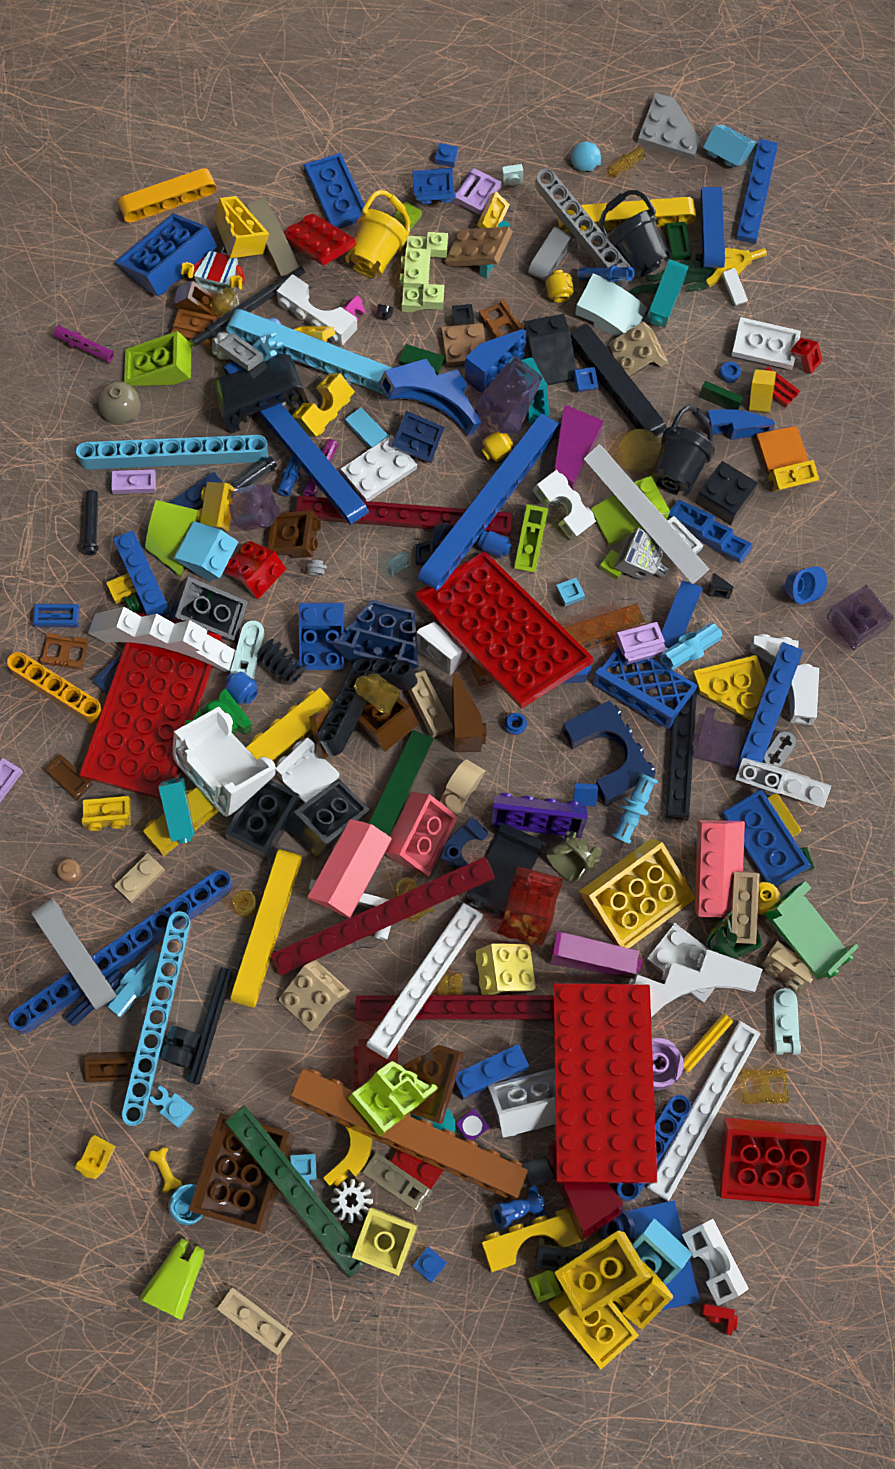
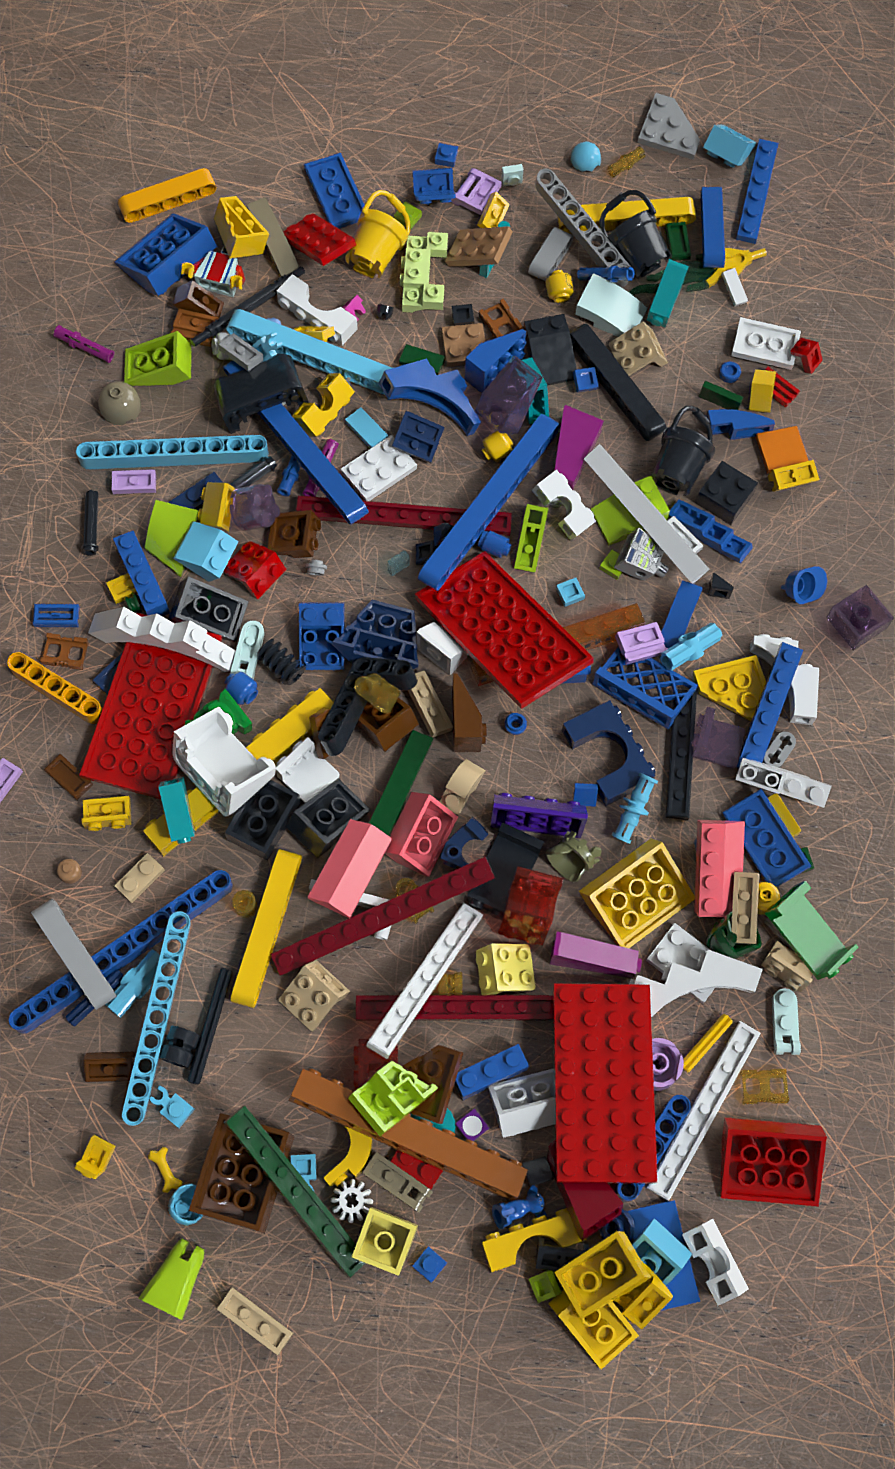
(224, 301): clear yellow wheel -> none
(639, 450): clear yellow tile -> none
(716, 1313): red bracket -> none

